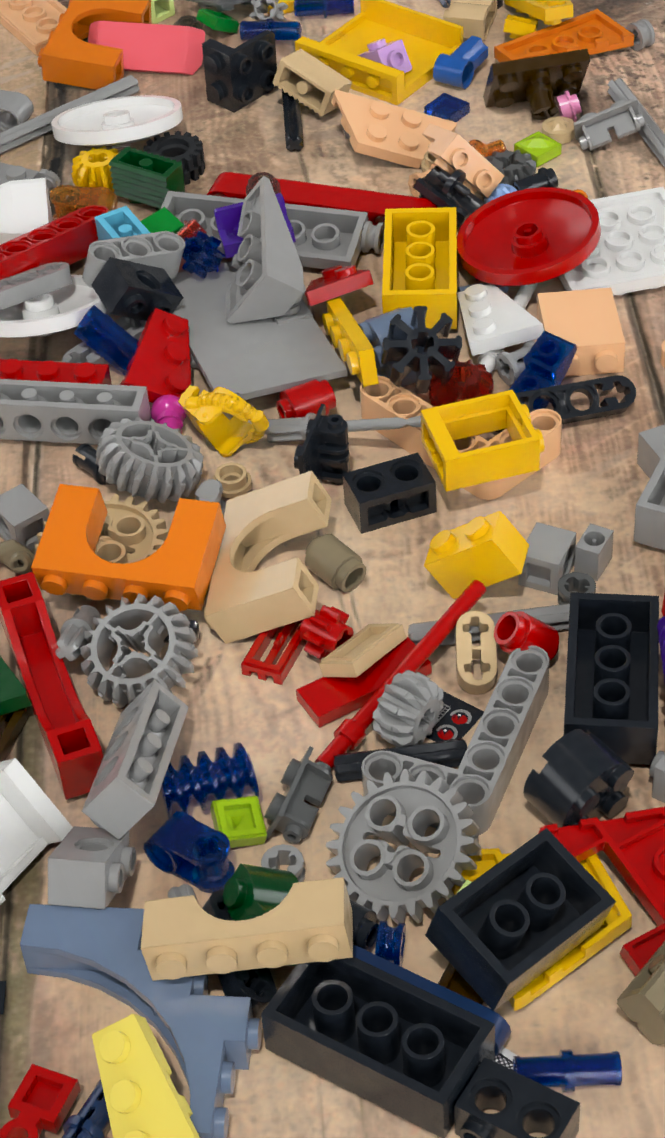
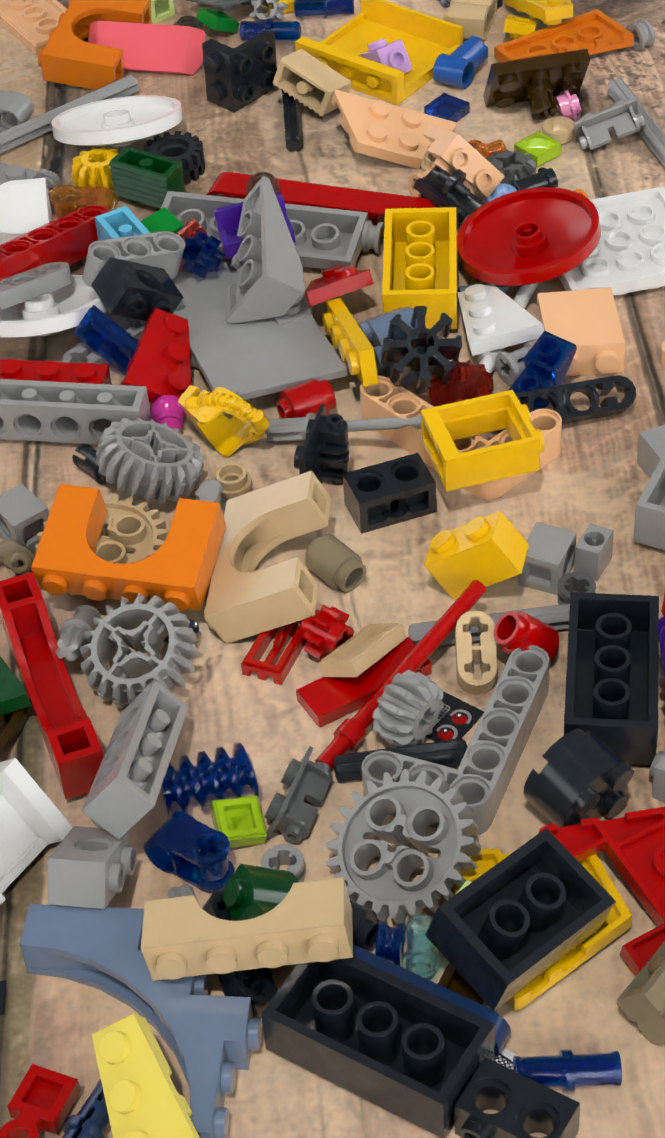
(420, 952): none -> clear light blue pin

